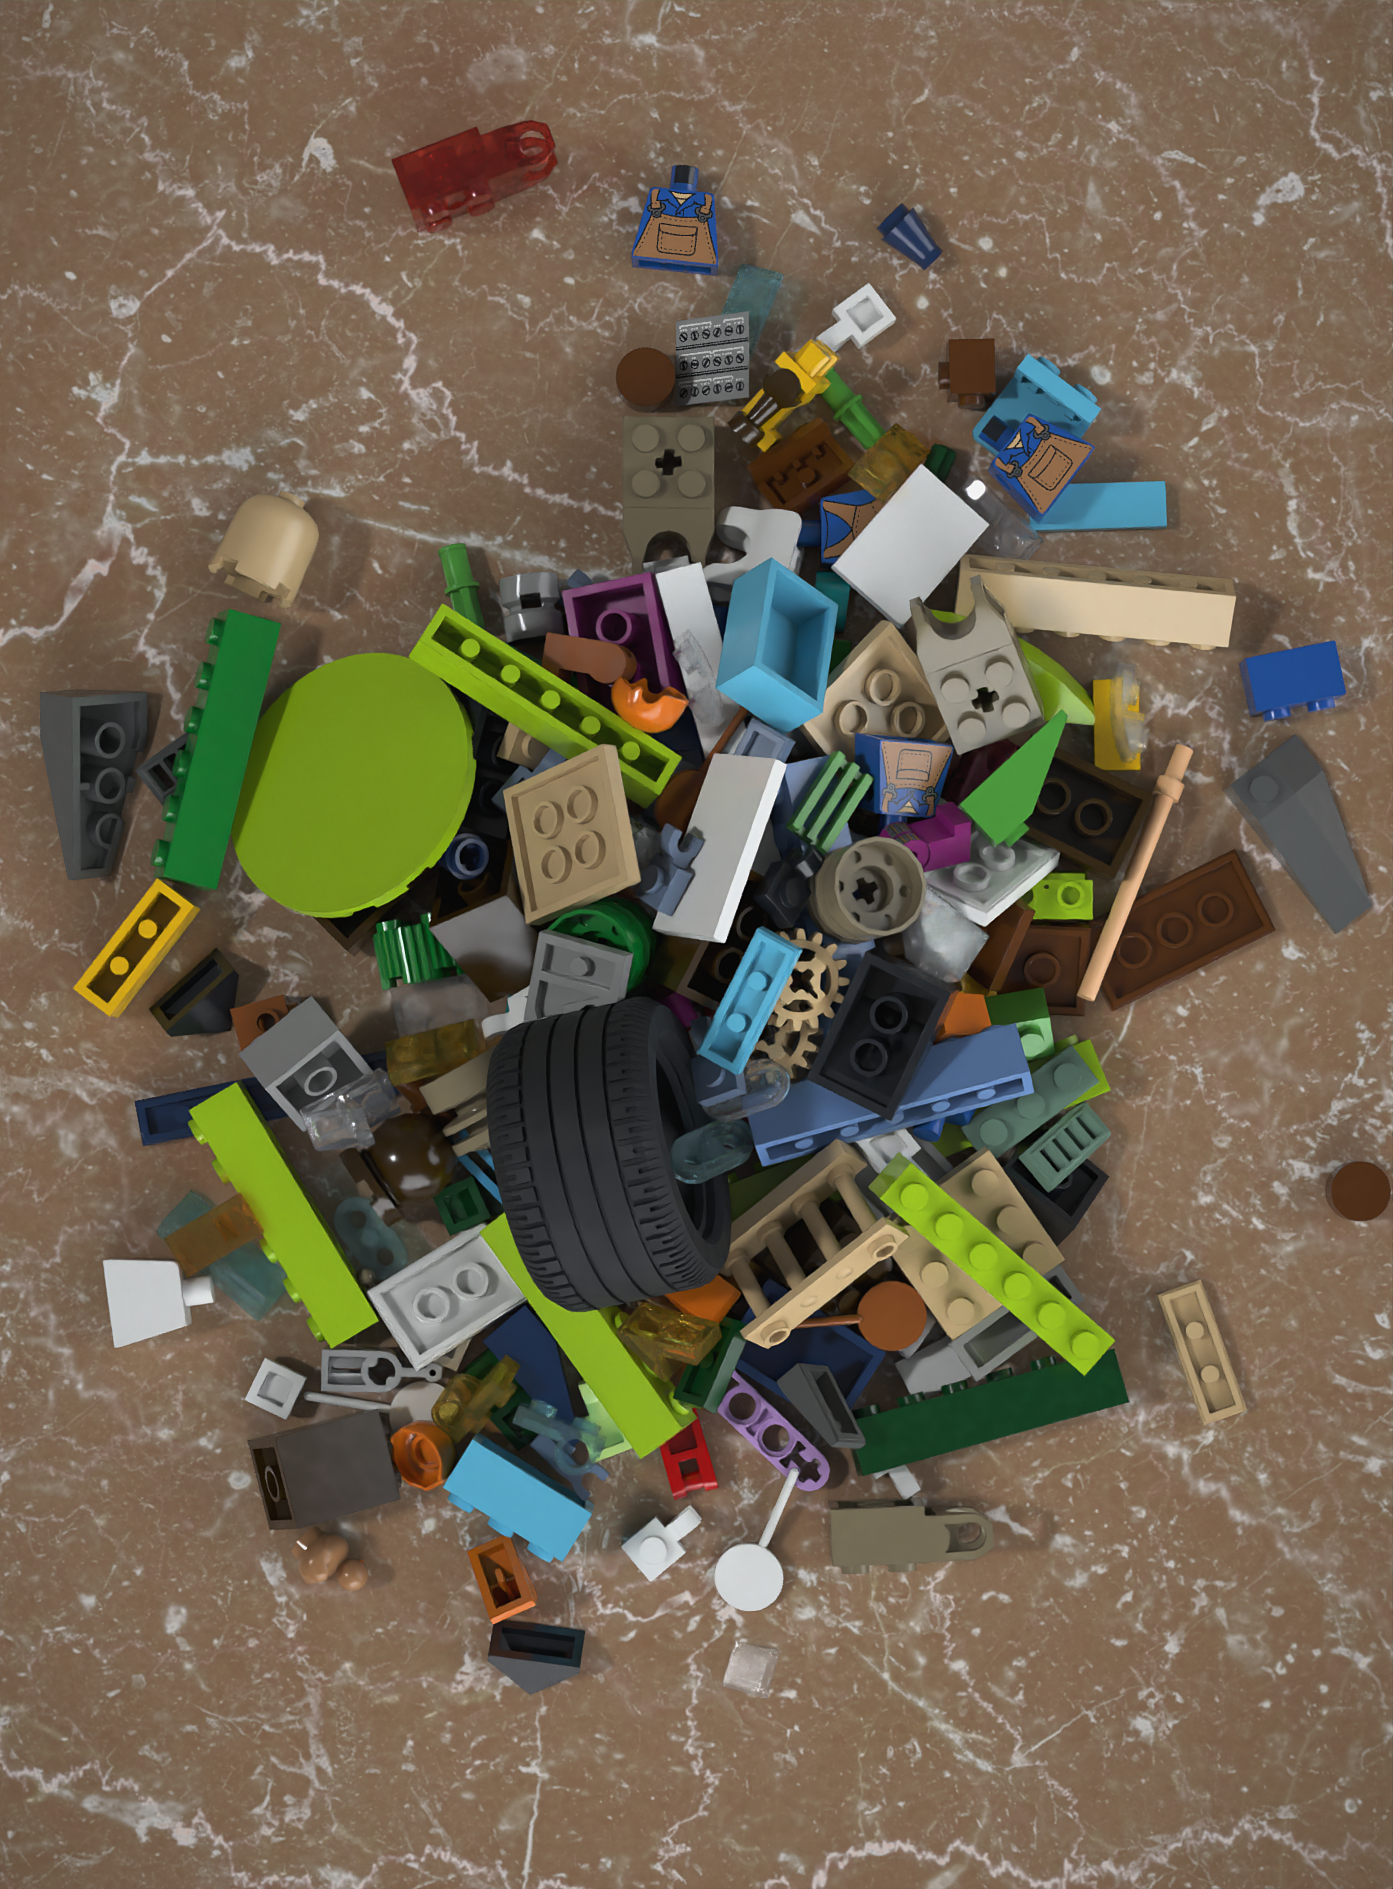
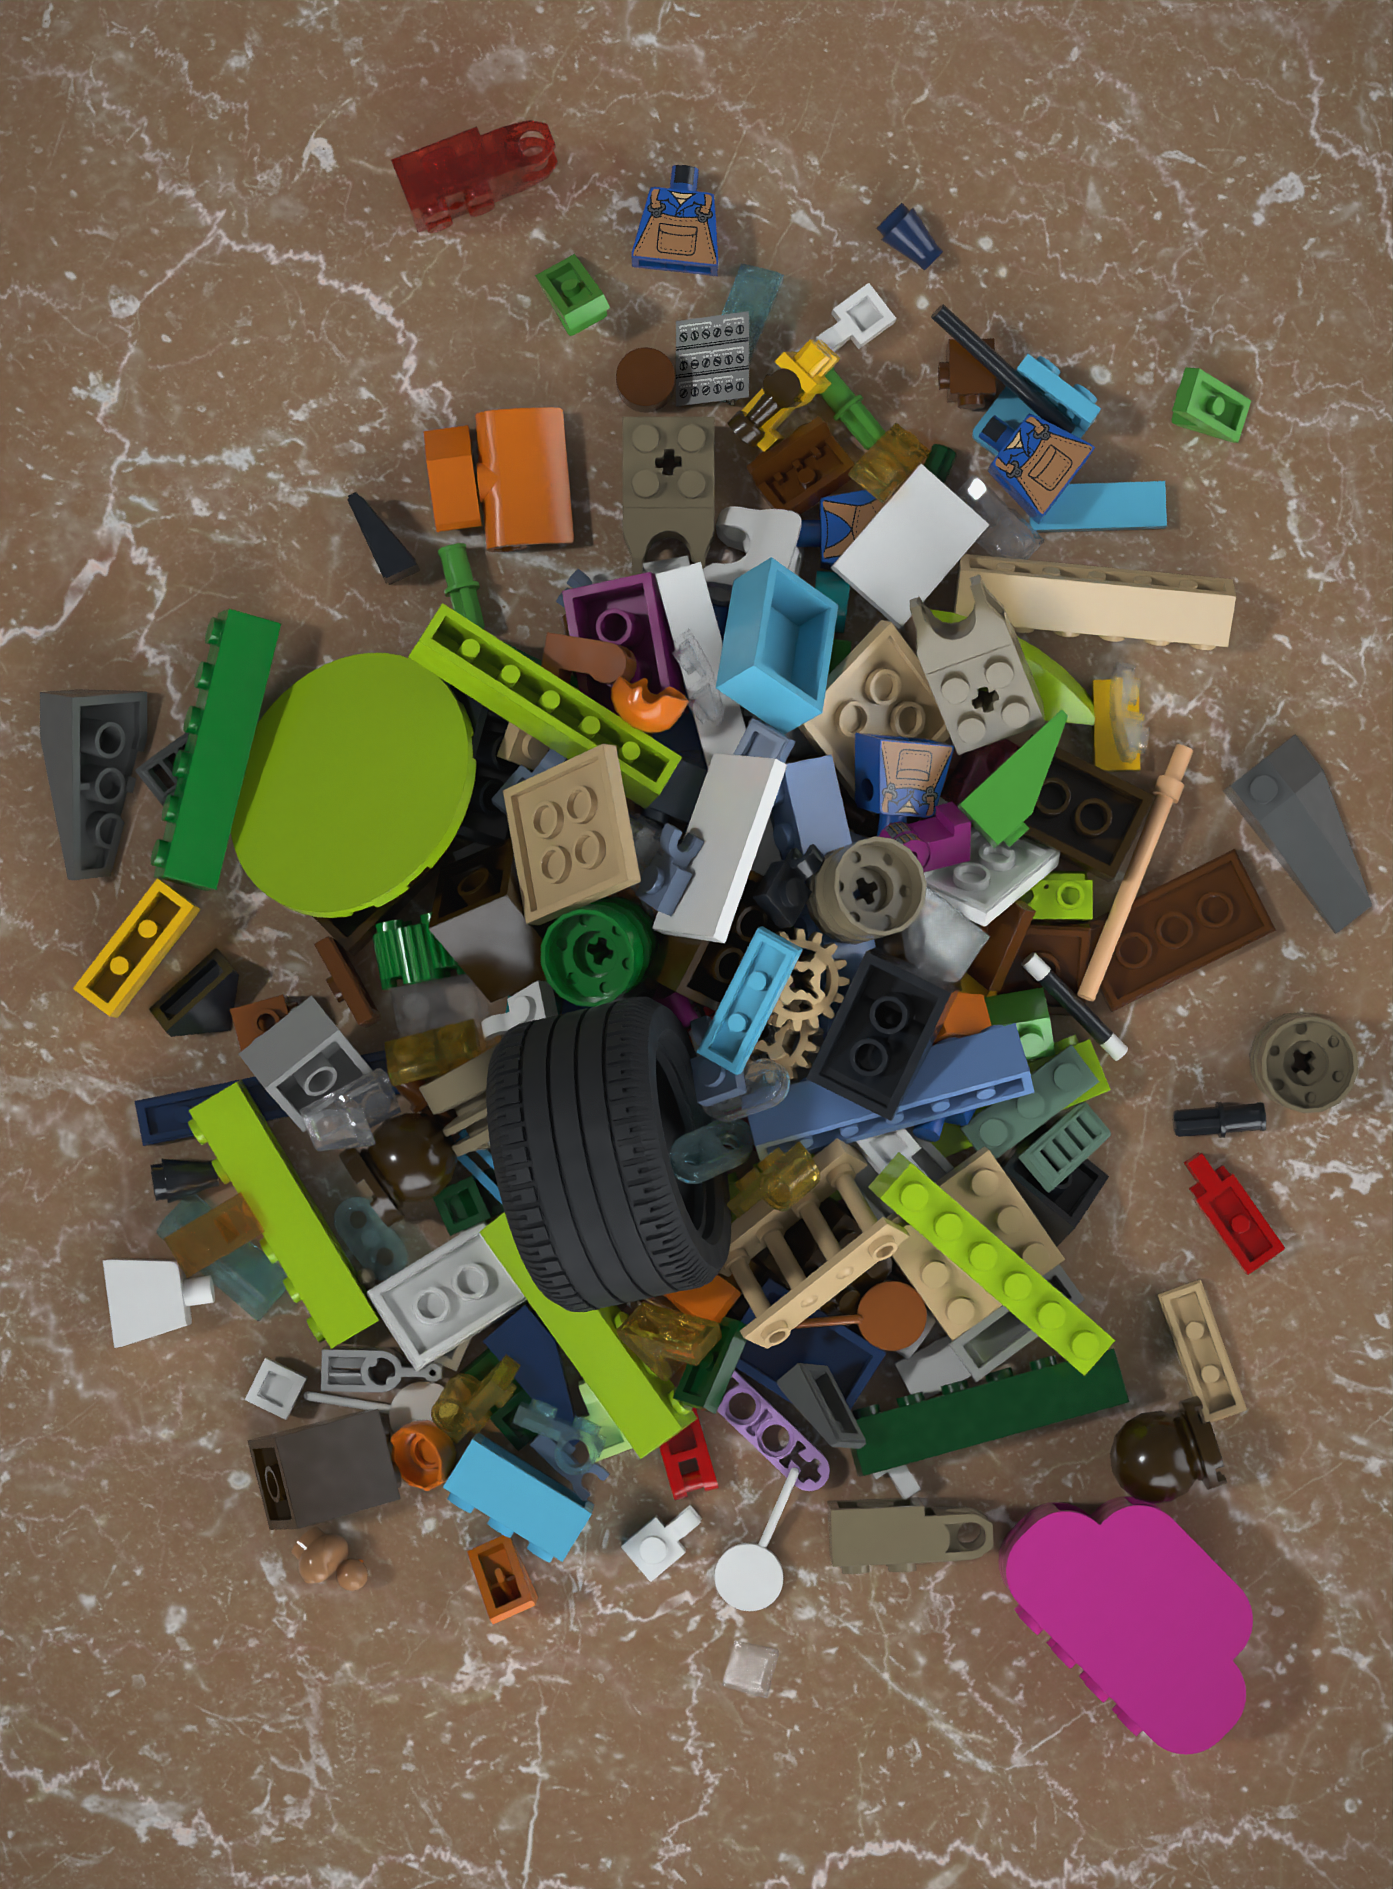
(181, 1178): none -> black cone
(268, 547): tan cylinder -> none
(346, 982): none -> reddish brown plate
(389, 553): none -> black slope
(452, 478): none -> orange slope
(465, 856): dark blue cone -> none
(523, 478): none -> orange panel
(531, 624): light grey wheel -> none
(535, 1653): black slope -> none
(573, 295): none -> bright green slope
(574, 975): light grey wing -> none
(682, 790): dark orange piece -> none
(781, 1184): none -> clear yellow plate
(849, 773): bright green tile -> none
(1000, 368): none -> black bar
(1074, 1006): none -> black bar
(1136, 1613): none -> dark pink brick
(1164, 1454): none -> dark brown tile
(1209, 406): none -> bright green slope
(1219, 1119): none -> black axle
(1232, 1214): none -> red hinge
(1292, 680): blue brick -> none
(1329, 1063): none -> dark tan wheel
(1358, 1191): reddish brown piece -> none

